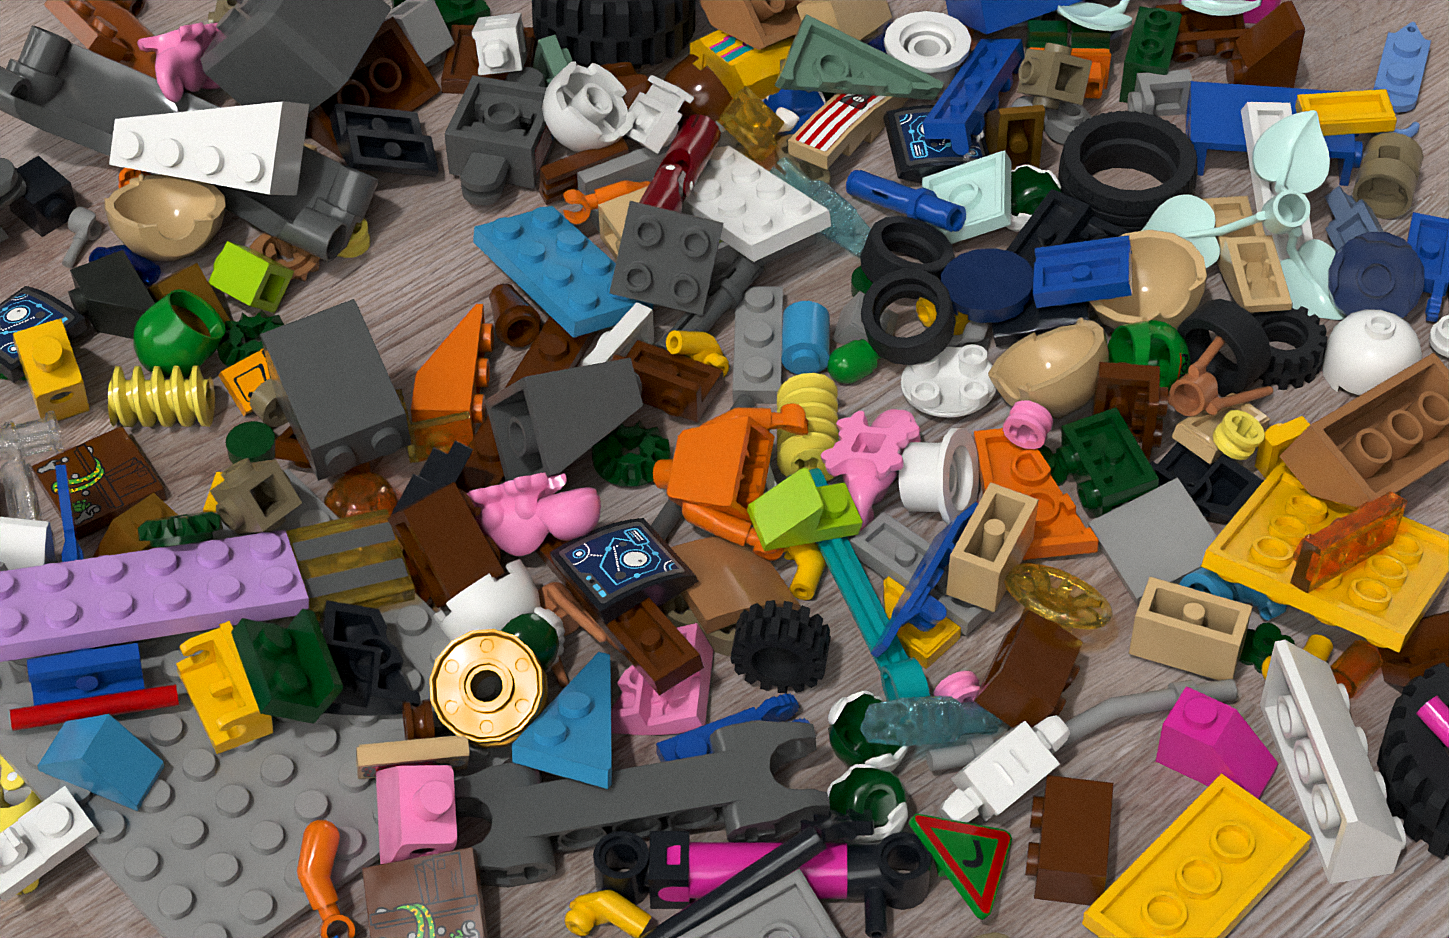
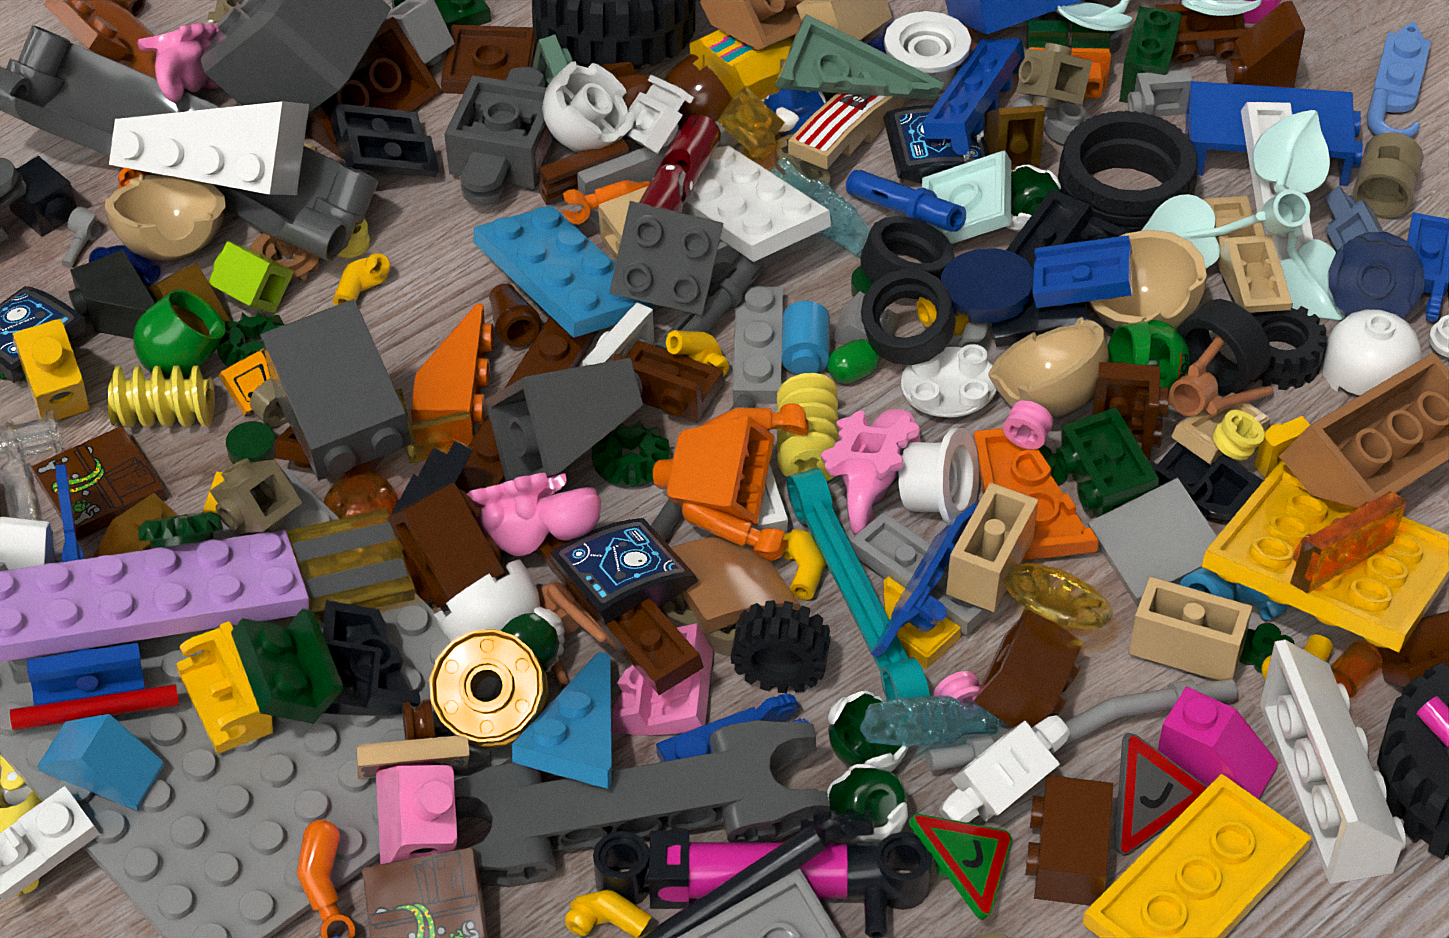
(361, 276): none -> yellow arm
(500, 43): white piece -> none
(802, 513): lime slope -> none
(1150, 793): none -> piece
(1350, 111): yellow tile -> none

